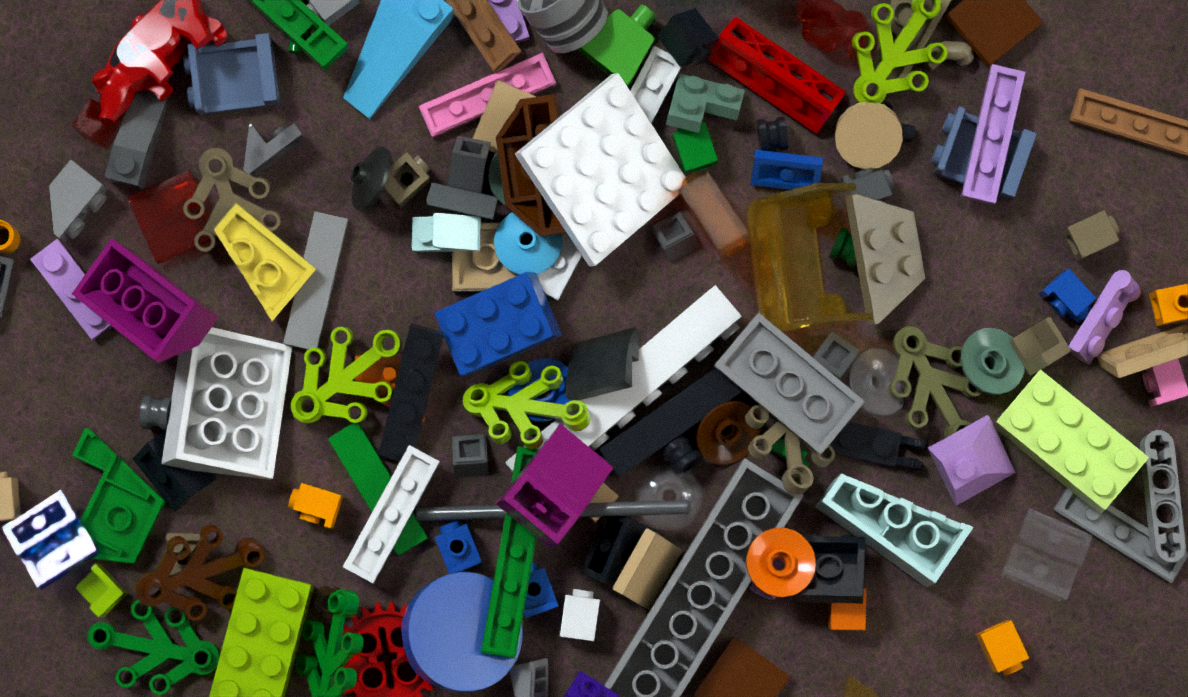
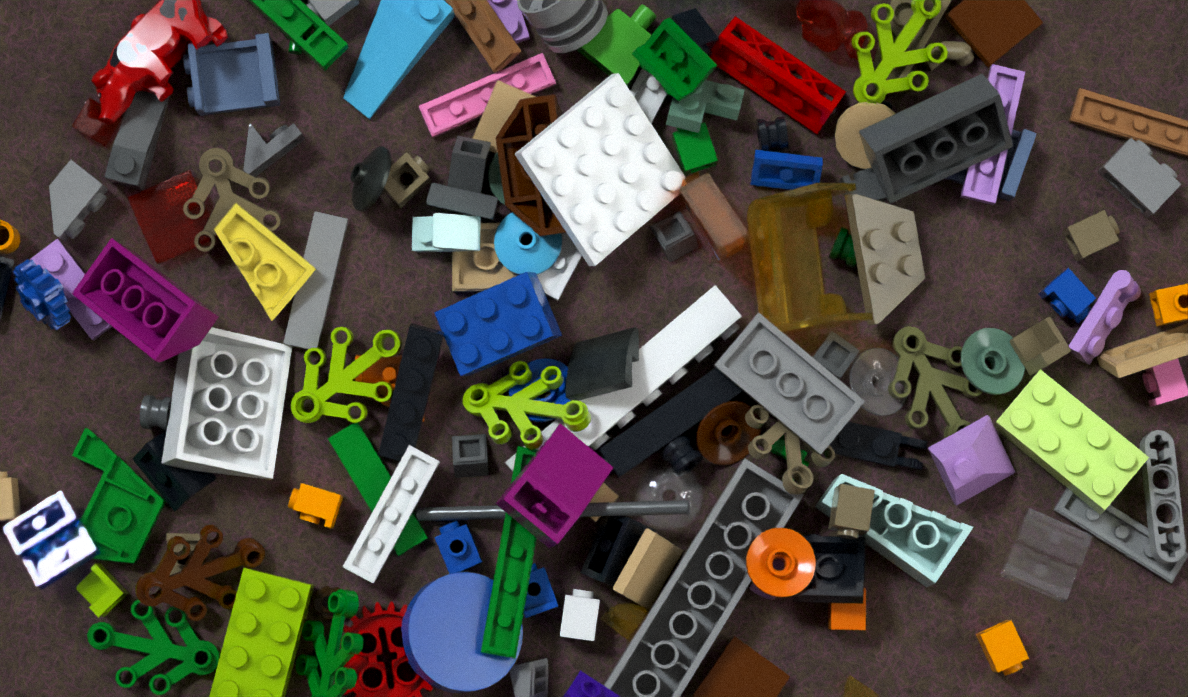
(42, 294): none -> blue gear
(624, 618): none -> clear yellow tile
(674, 60): none -> green bracket
(851, 511): none -> dark tan brick
(937, 138): none -> dark grey slope
(1140, 177): none -> light grey brick

